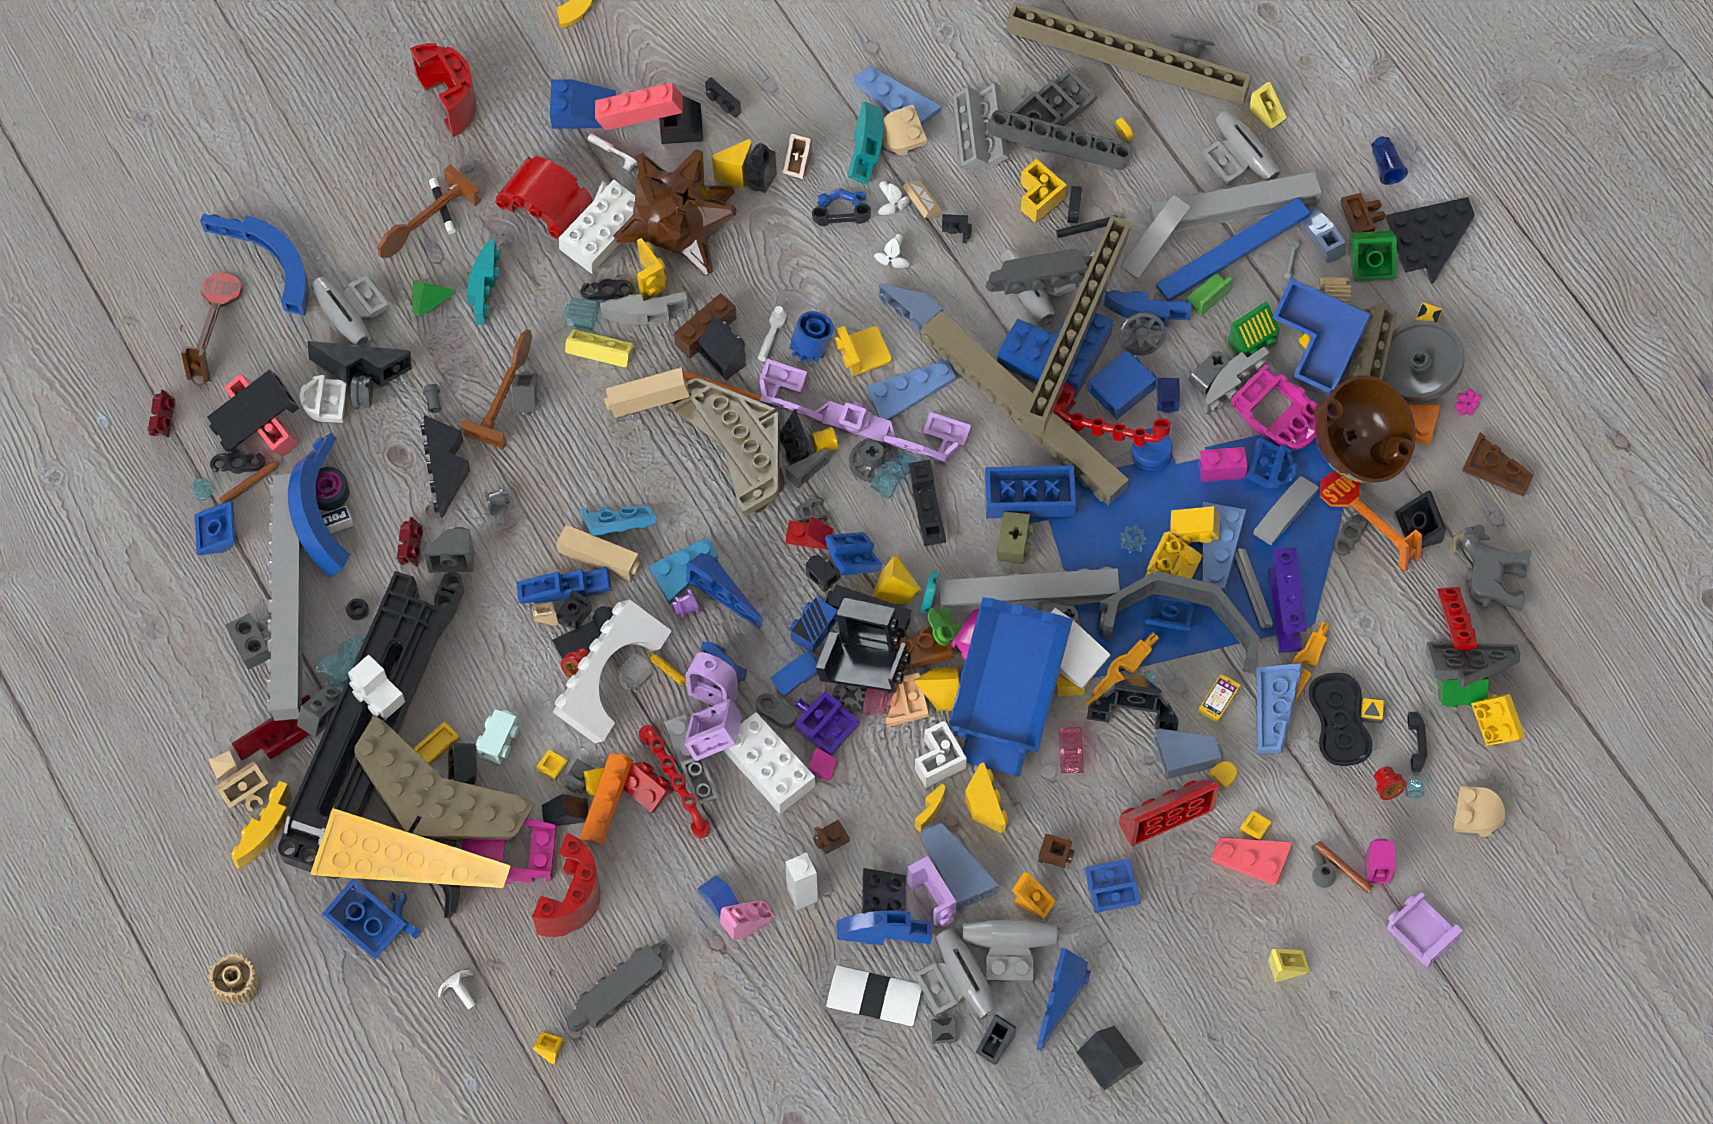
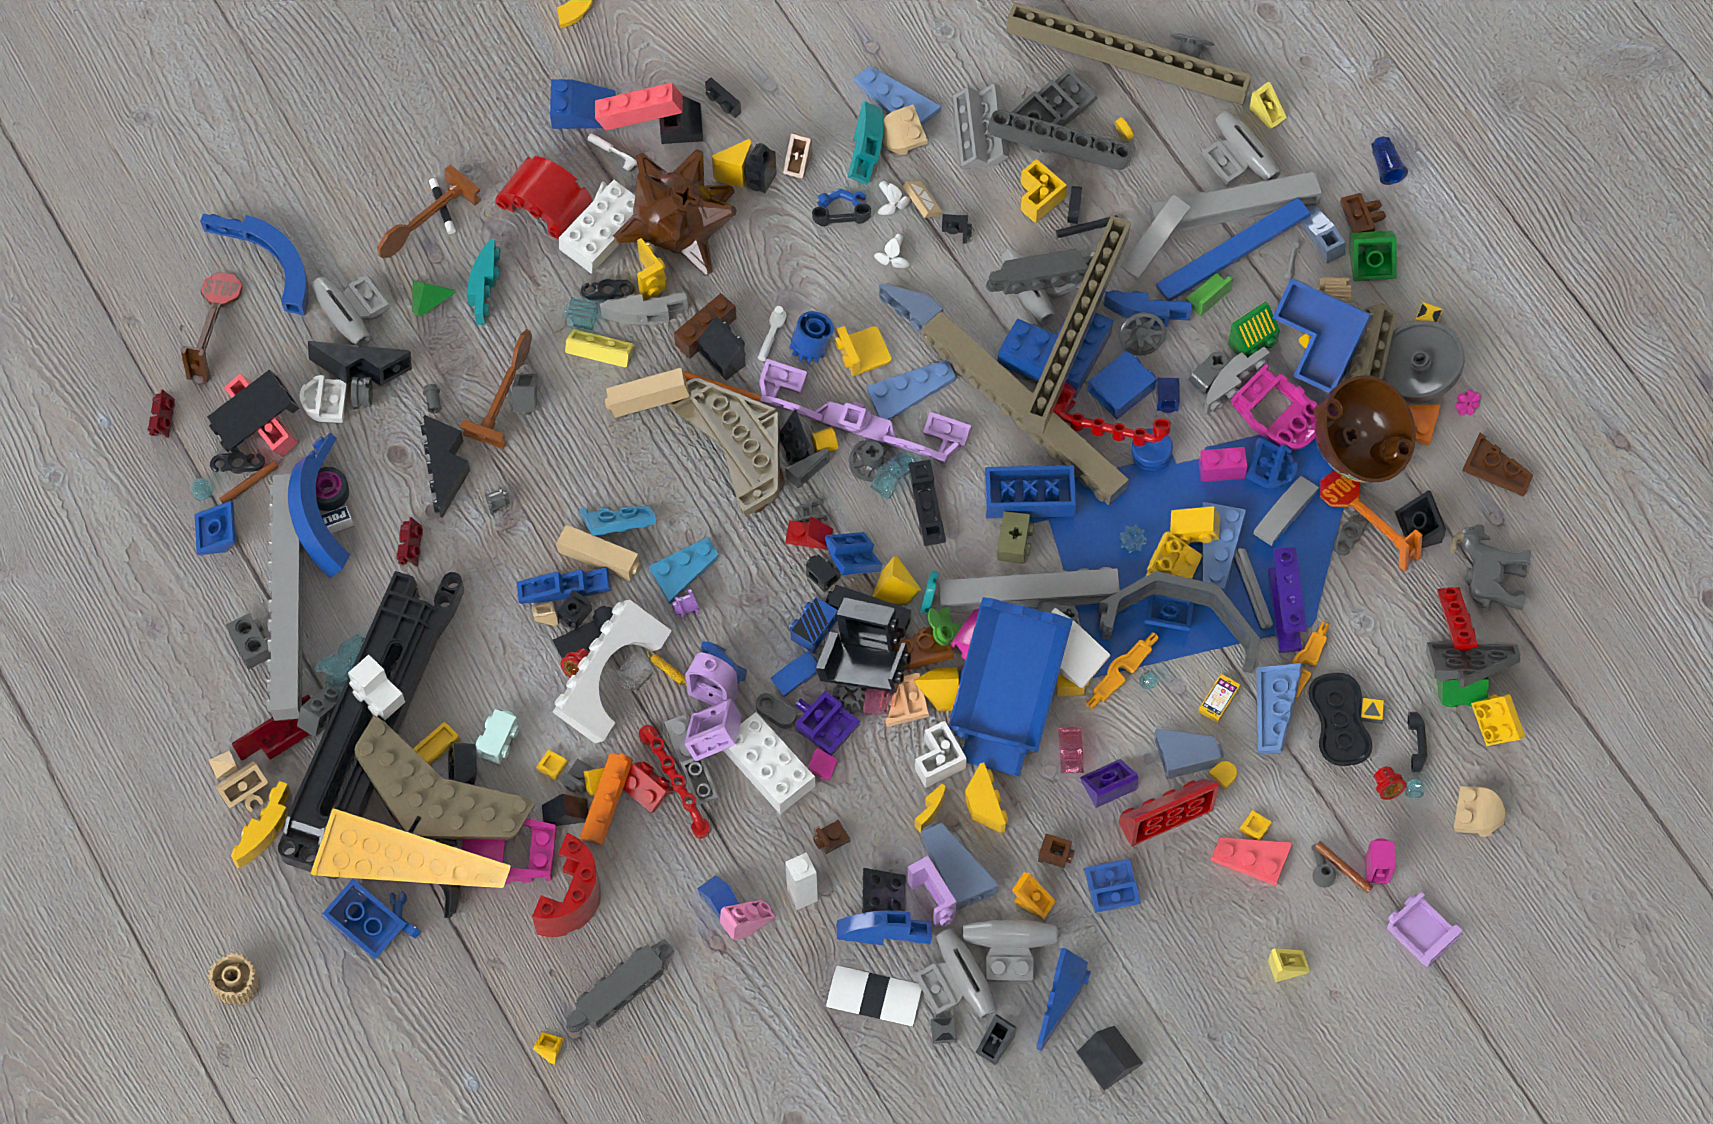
(357, 603): black plate -> none
(439, 65): red cylinder -> none
(451, 552): dark grey slope -> none
(454, 982): white plant -> none
(713, 580): blue wedge -> none
(1110, 782): none -> dark purple slope
(1135, 694): black wedge -> none
(1430, 234): black wing -> none

